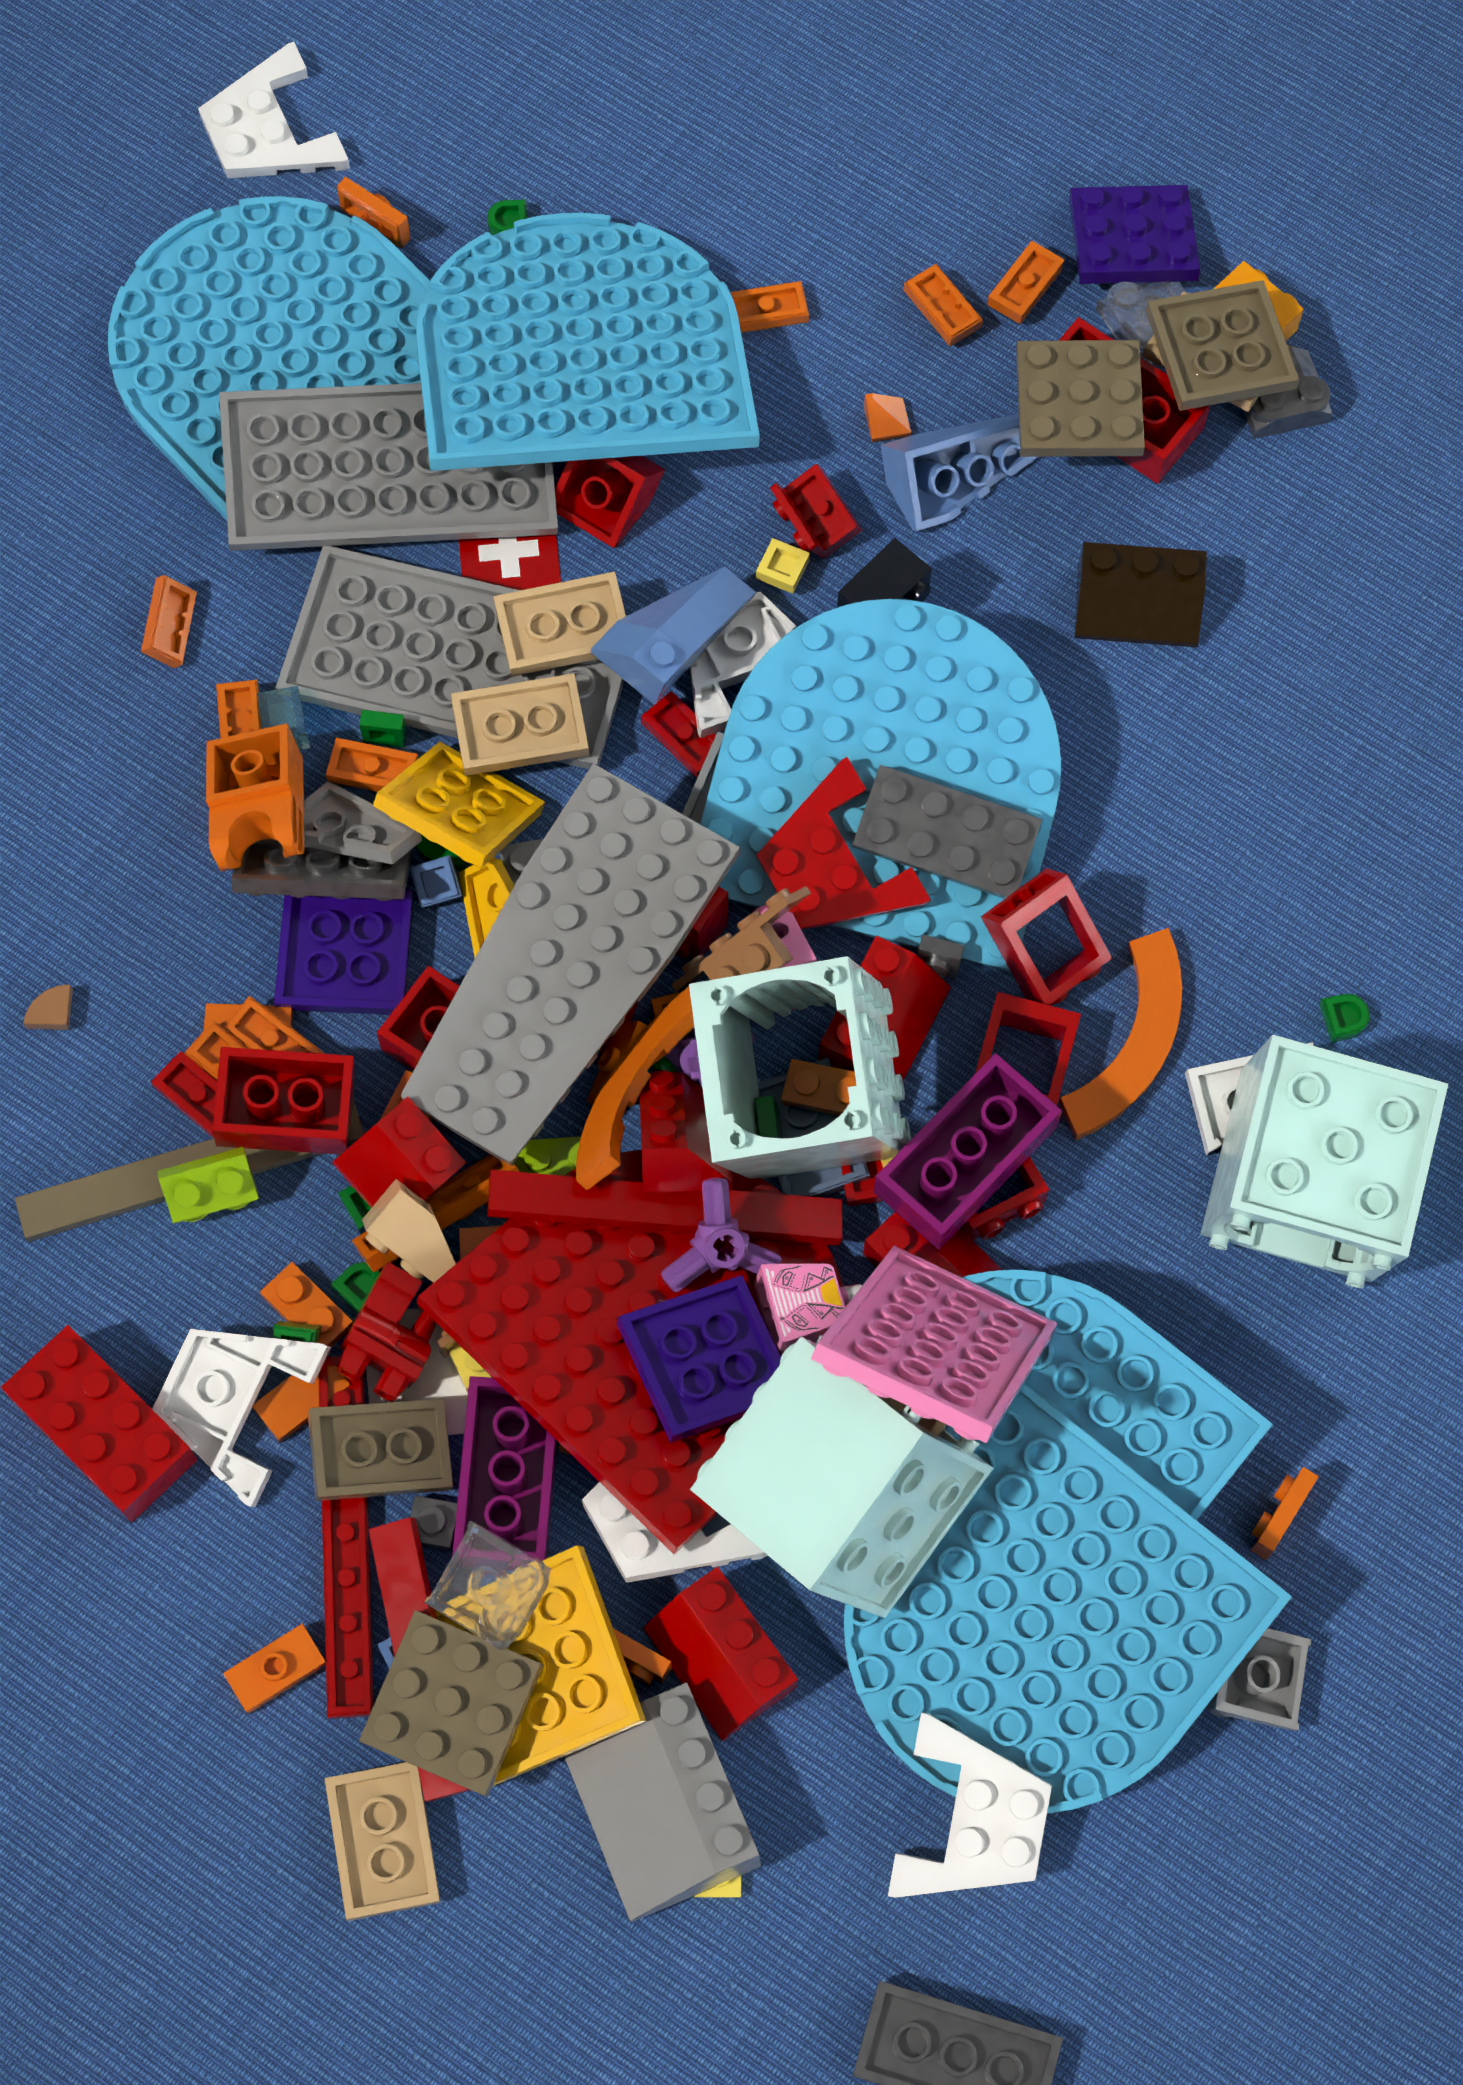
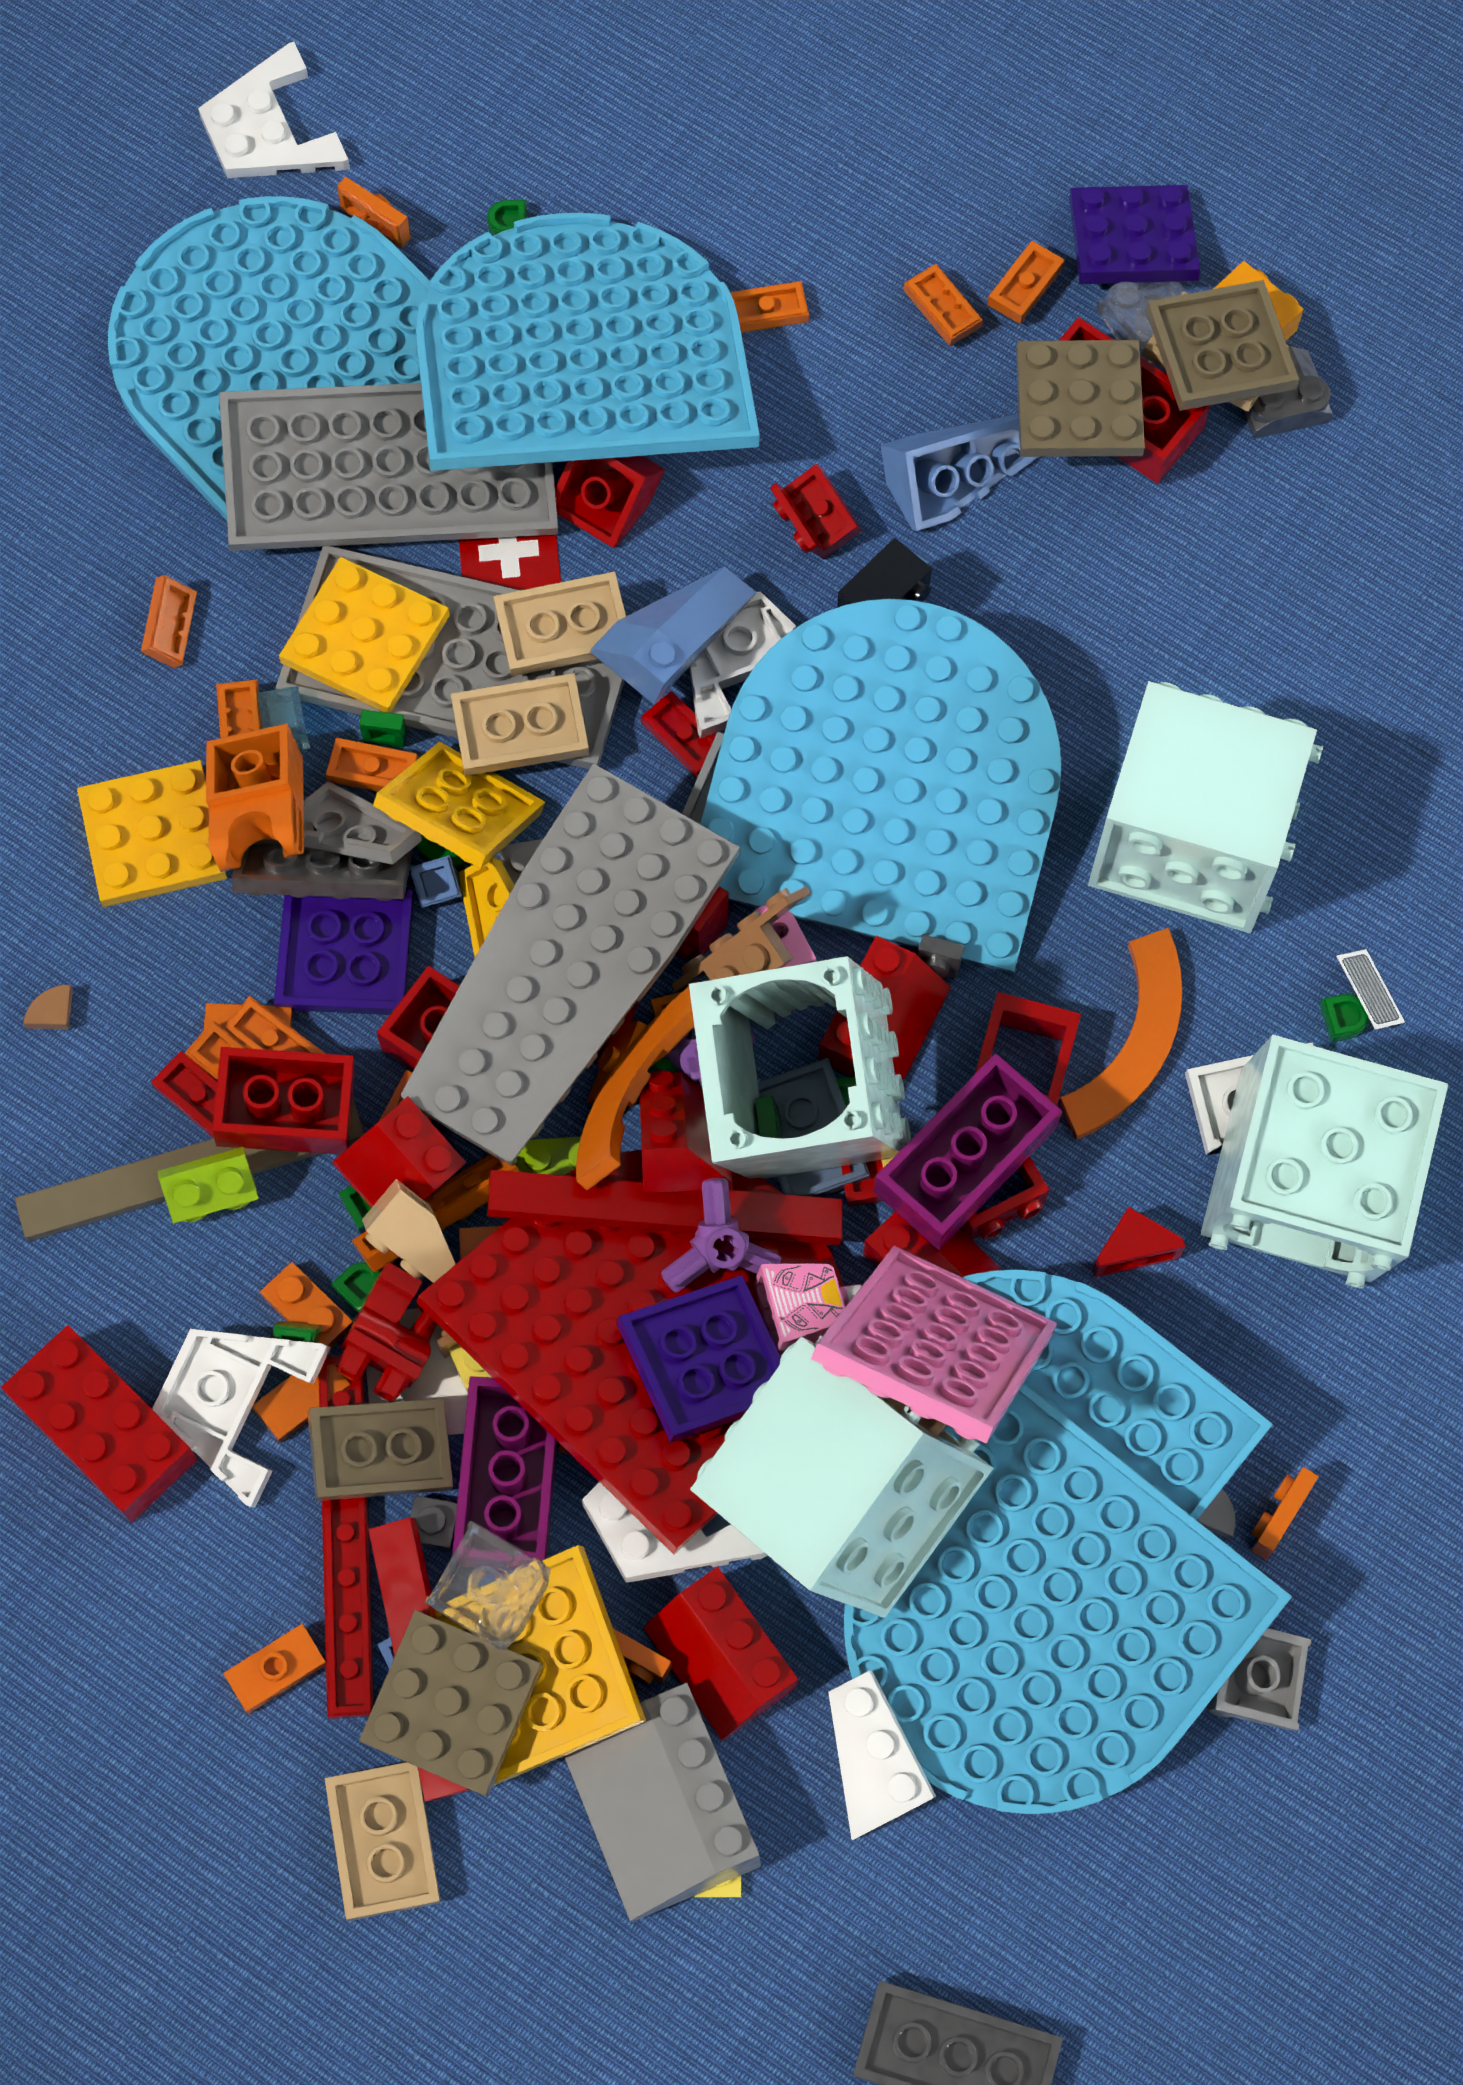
(149, 833): none -> yellow plate
(364, 635): none -> yellow plate
(782, 565): light yellow plate -> none
(814, 855): red wing -> none
(817, 1087): orange plate -> none
(874, 1757): none -> white wing
(886, 417): orange slope -> none
(946, 832): flat silver plate -> none
(993, 1824): white wing -> none
(1024, 906): red window -> none
(1137, 1244): none -> red slope
(1140, 594): dark brown slope -> none
(1203, 807): none -> light aqua piece
(1219, 1516): none -> light grey tile
(1370, 989): none -> sticker

